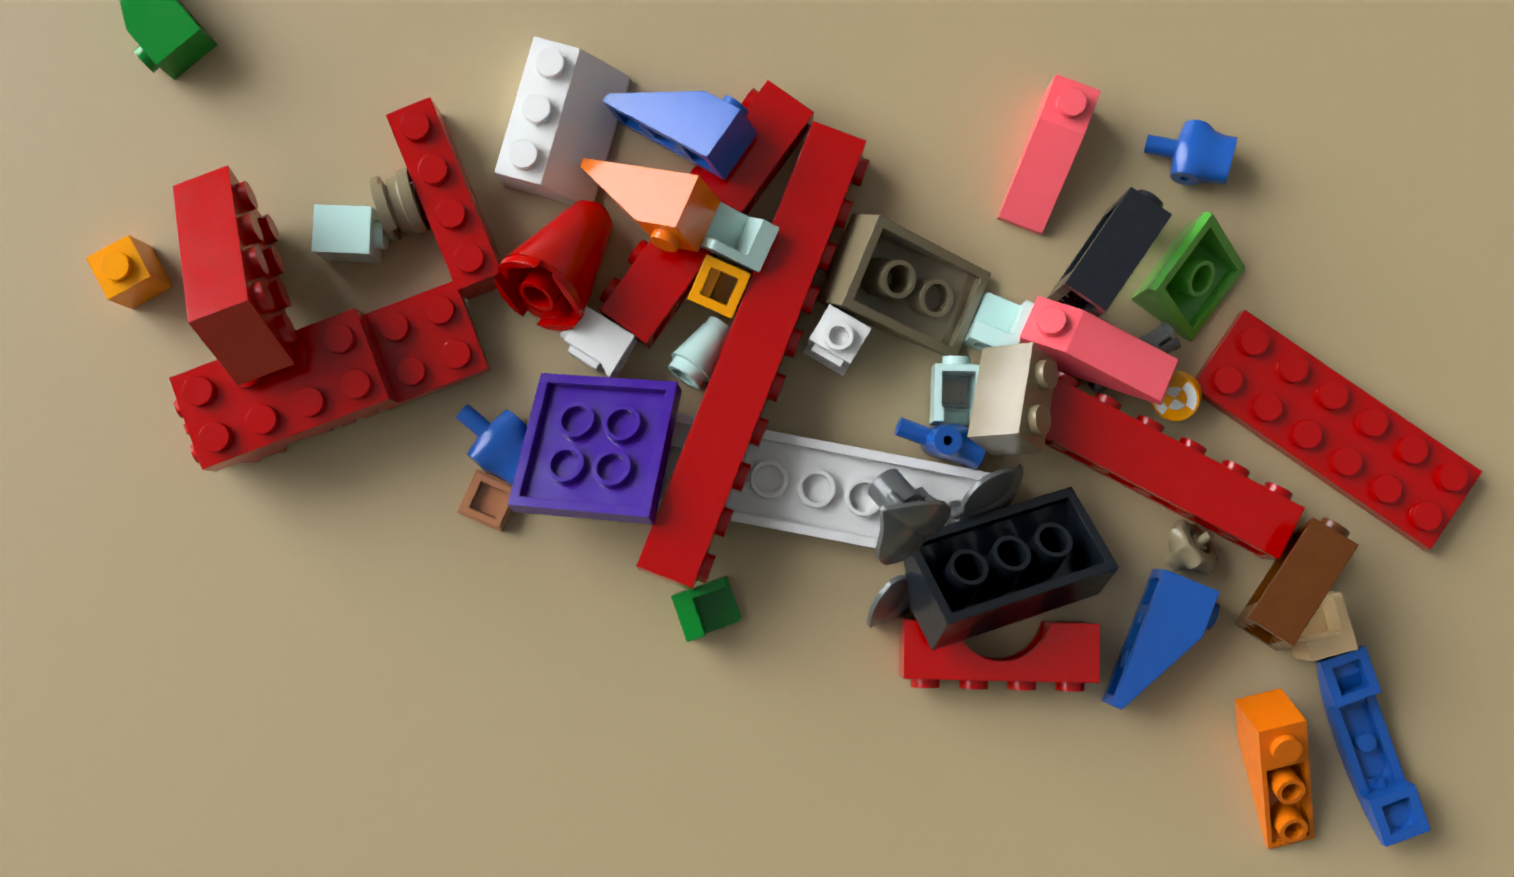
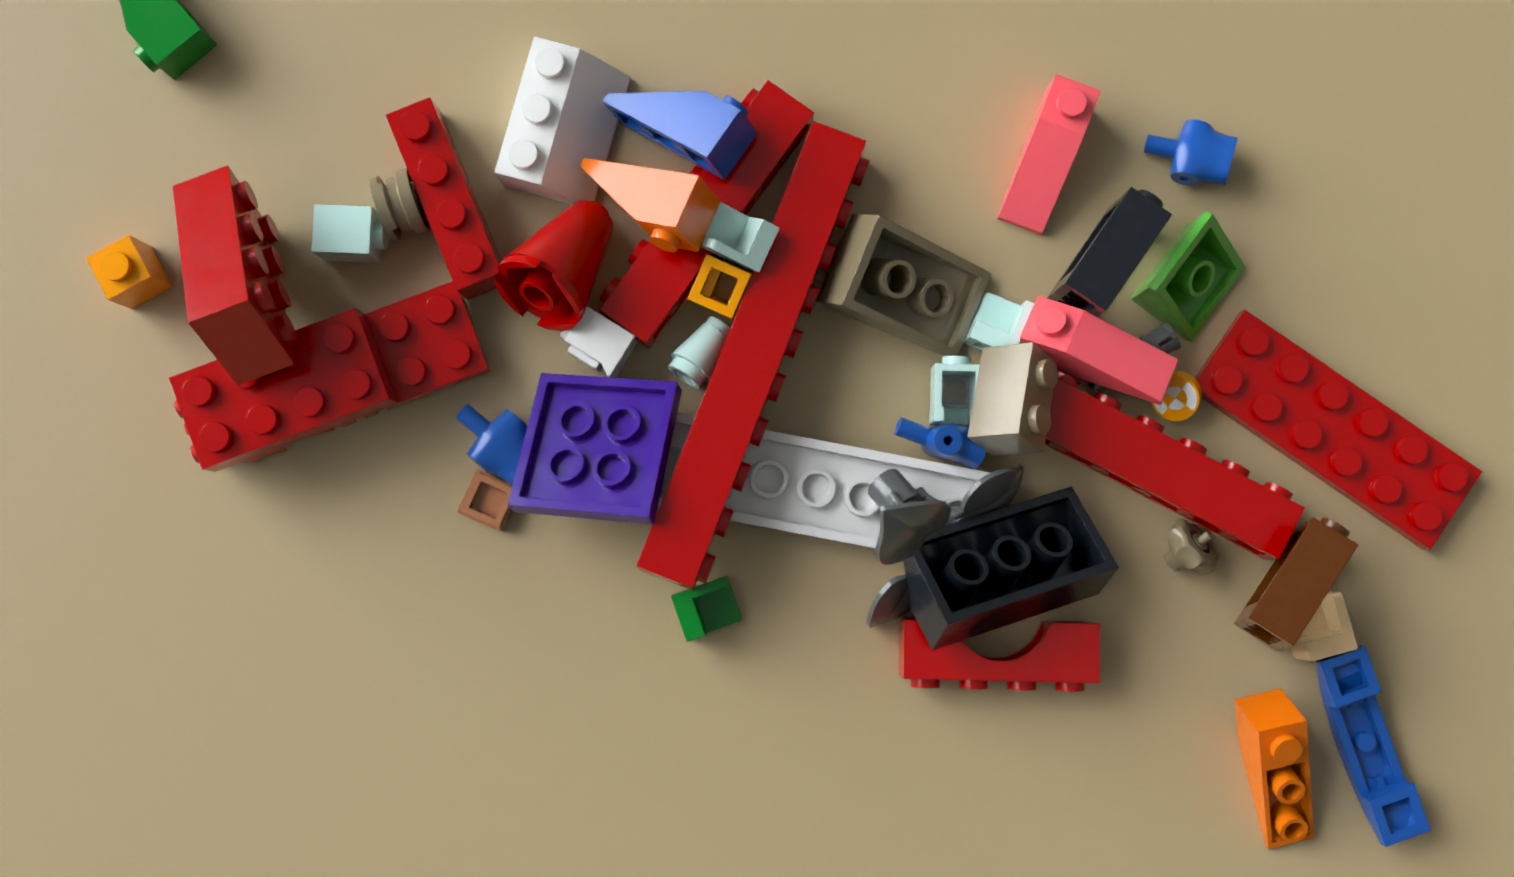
(836, 340): white window -> none
(1164, 627): blue slope -> none

